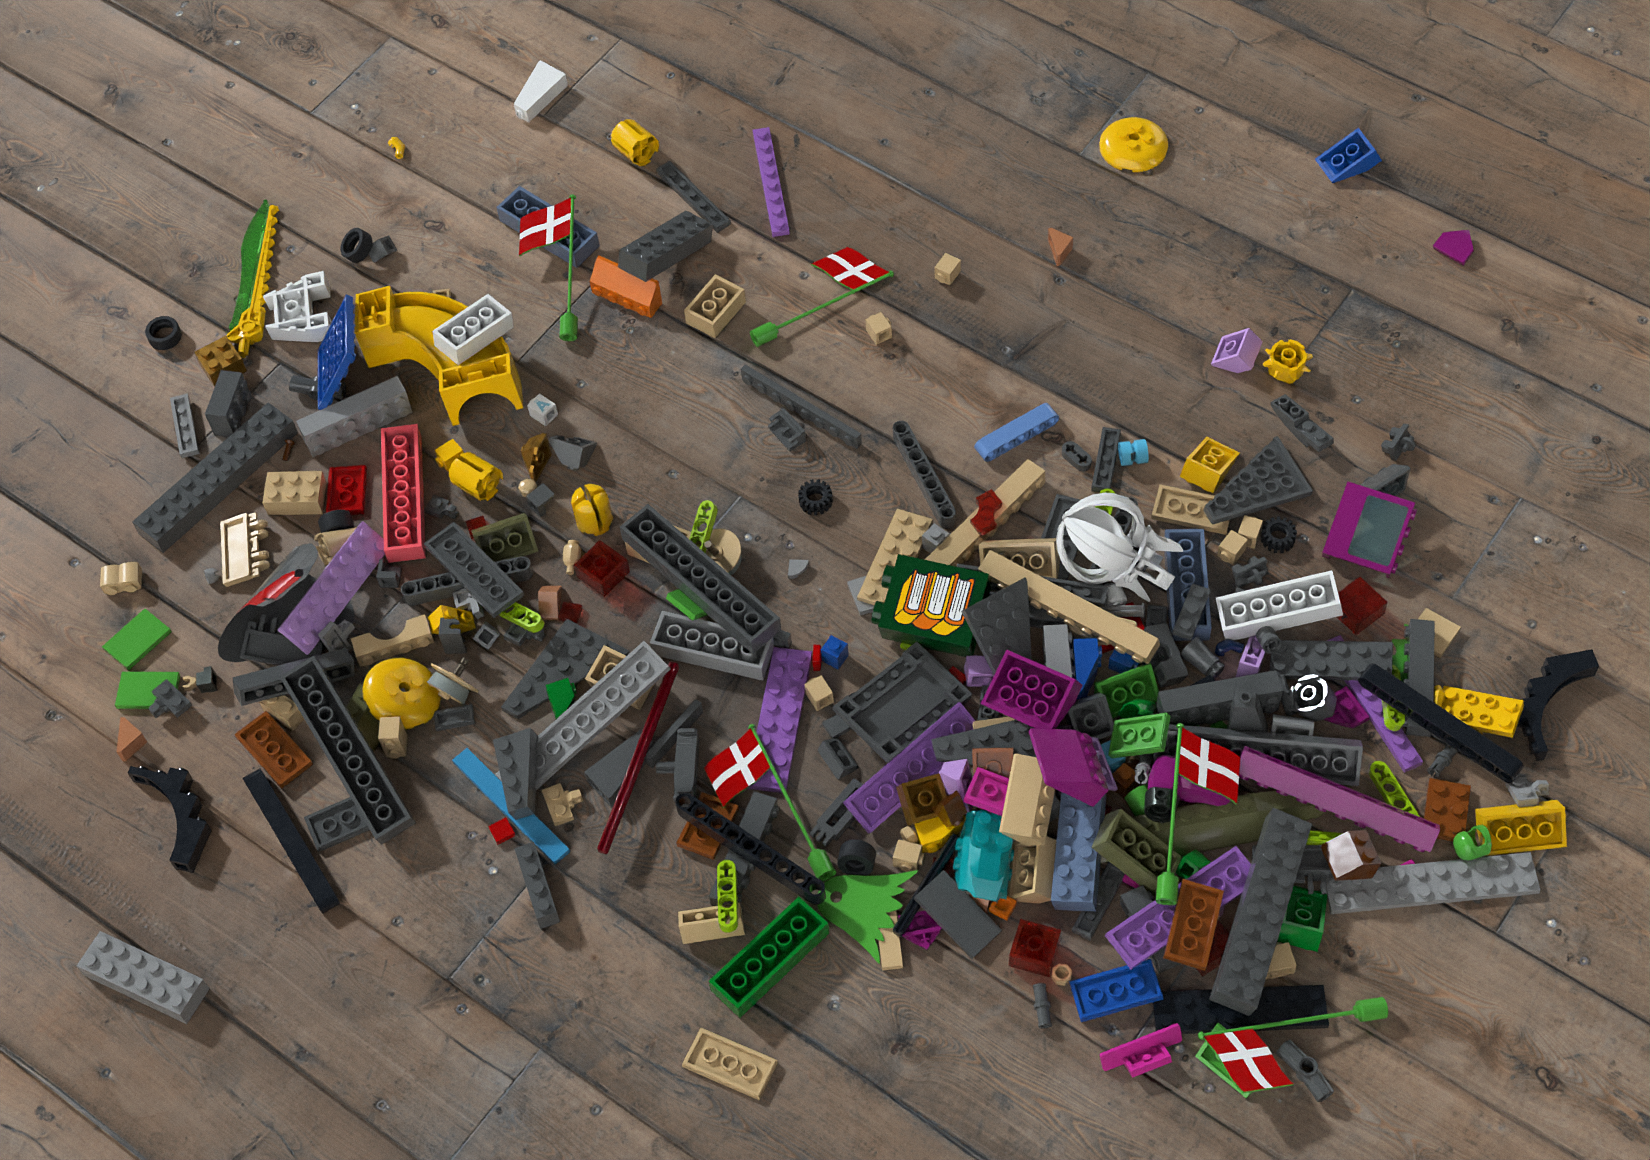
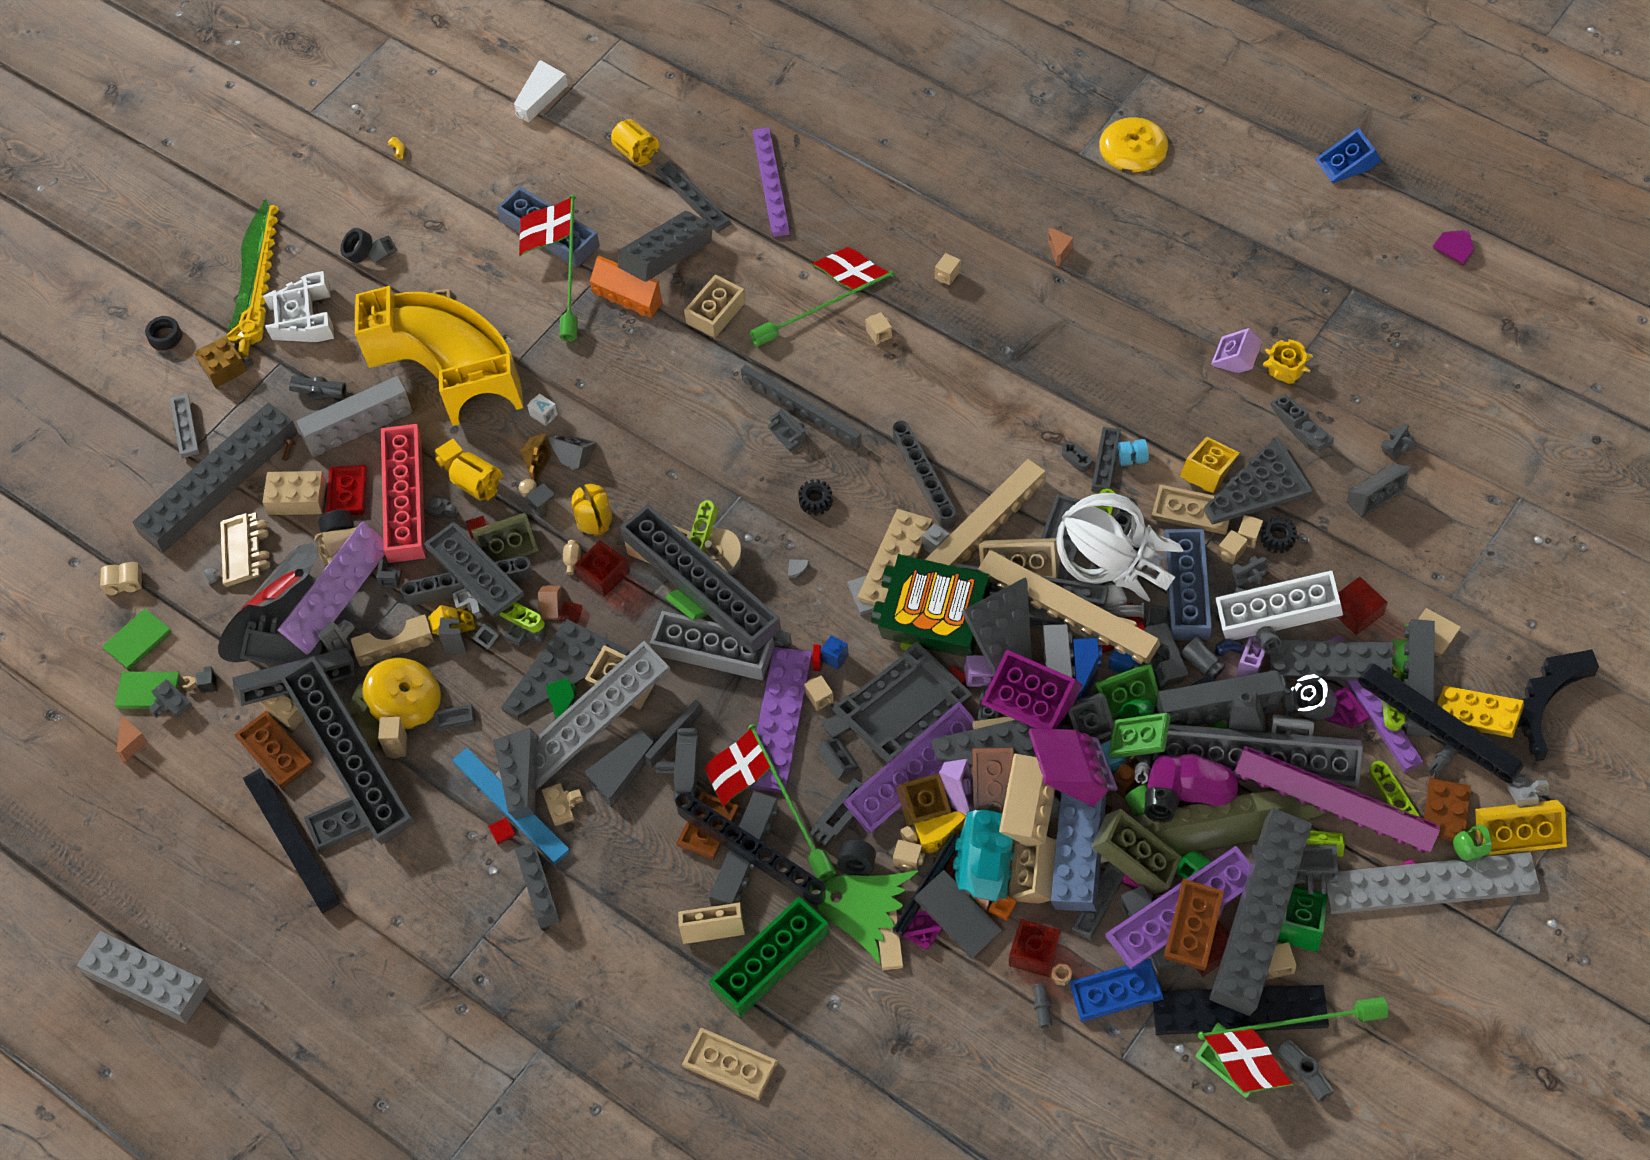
(191, 831): black arch -> none
(228, 403): dark grey brick -> none
(336, 353): blue plate -> none
(450, 684): piece -> none
(472, 329): white brick -> none
(637, 759): dark red axle -> none
(724, 896): lime beam -> none
(950, 810): reddish brown slope -> none
(984, 519): clear red tile -> none
(987, 791): dark pink plate -> none
(1016, 432): medium blue beam -> none
(1143, 1053): dark pink bracket -> none
(1191, 611): dark grey plate -> none
(1209, 768): flag -> none
(1351, 856): reddish brown slope -> none
(1369, 528): panel -> none
(1439, 695): yellow bar -> none

